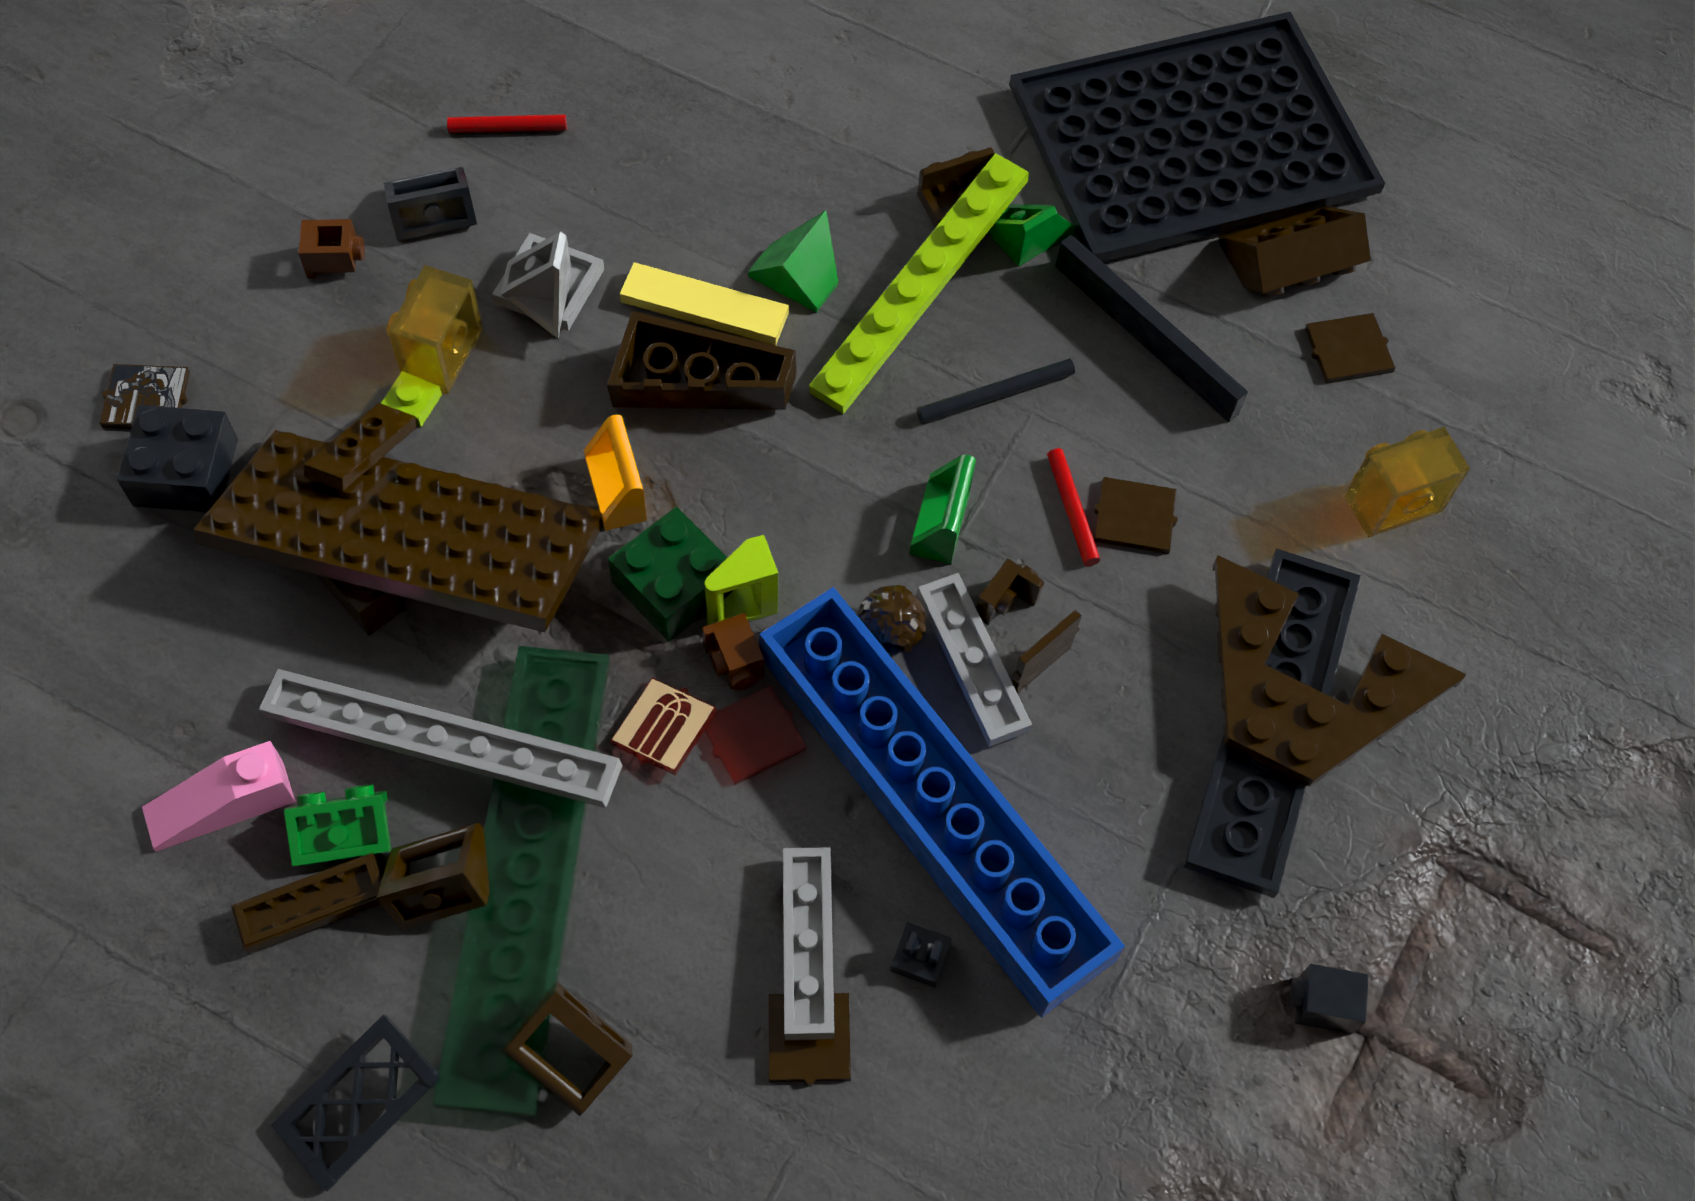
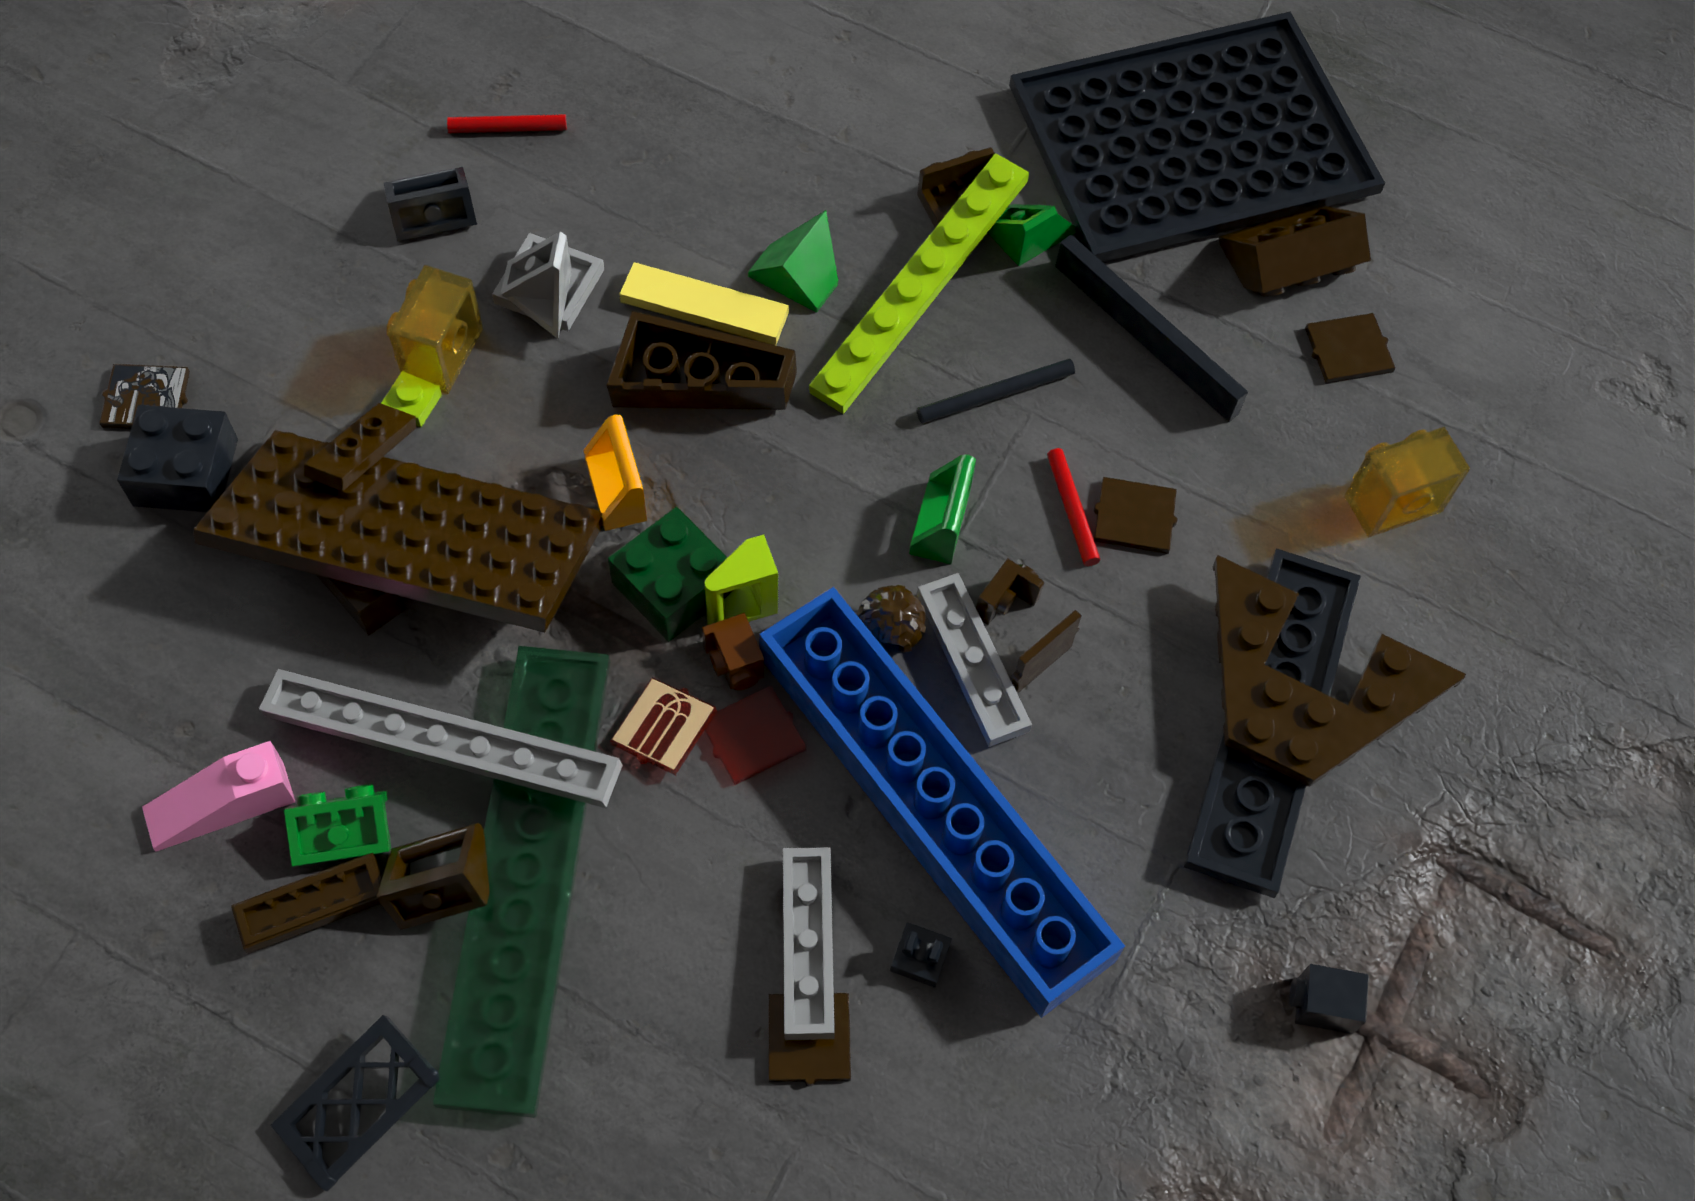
(329, 246): reddish brown brick -> none
(589, 1029): dark brown tile -> none

